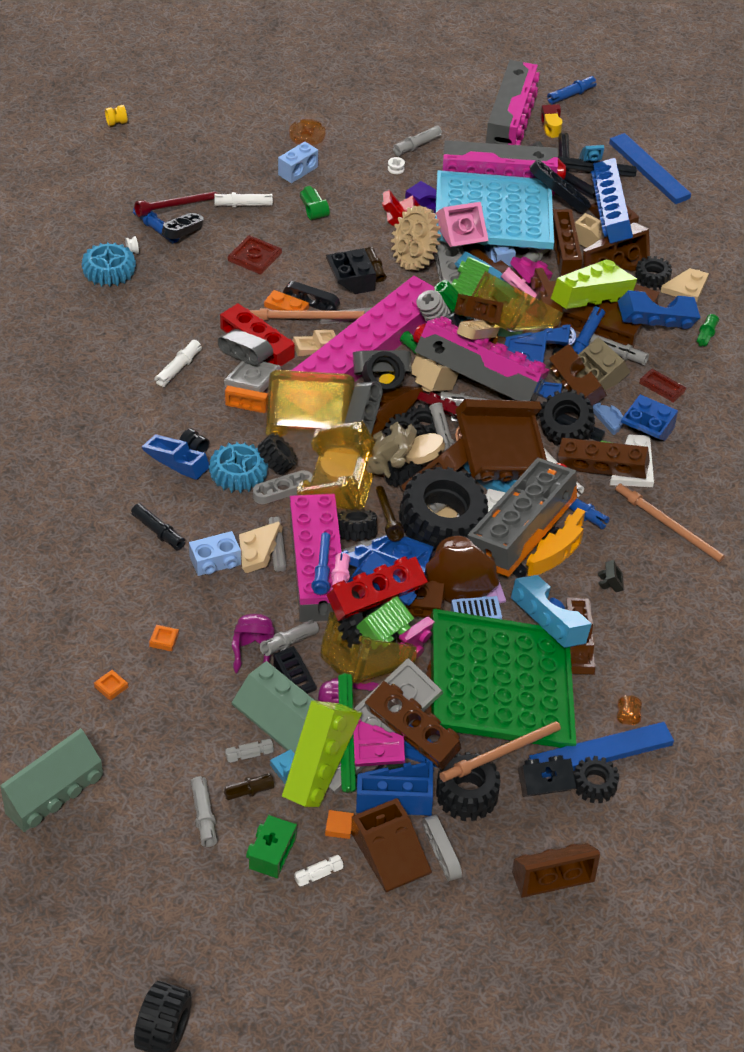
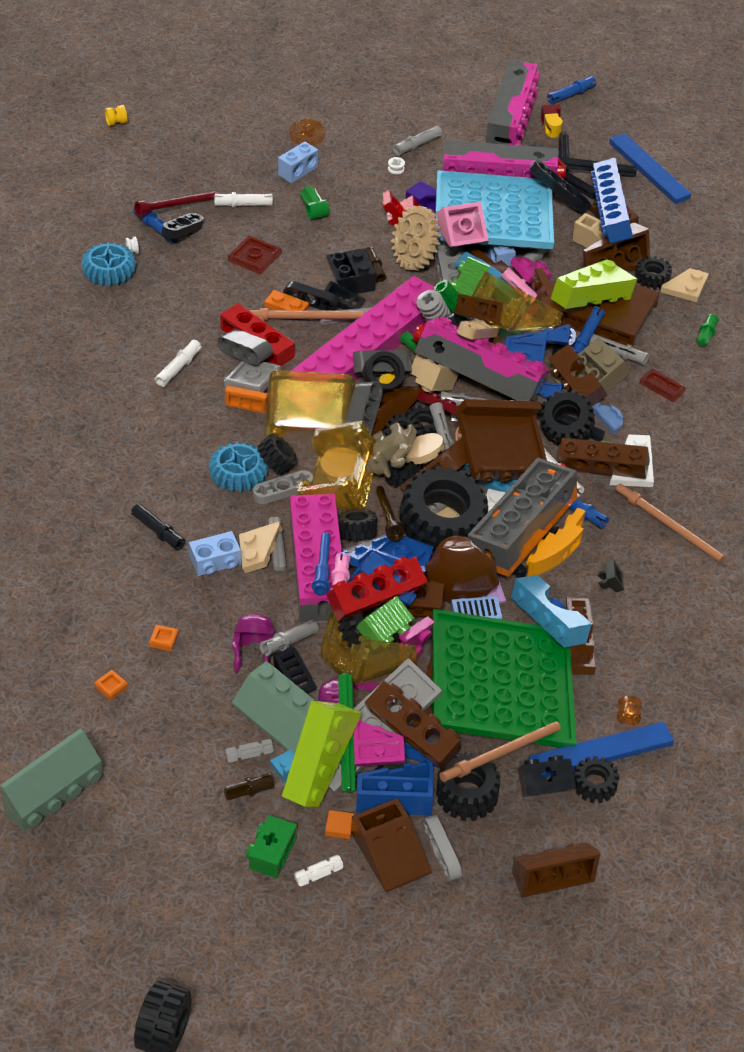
(177, 456): blue slope -> none
(194, 441): black wheel -> none
(205, 820): light grey pin -> none
(309, 344): tan slope -> none
(340, 291): none -> black slope
(566, 242): reddish brown brick -> none
(592, 153): dark azure slope -> none
(640, 309): blue arch -> none
(651, 417): blue slope -> none

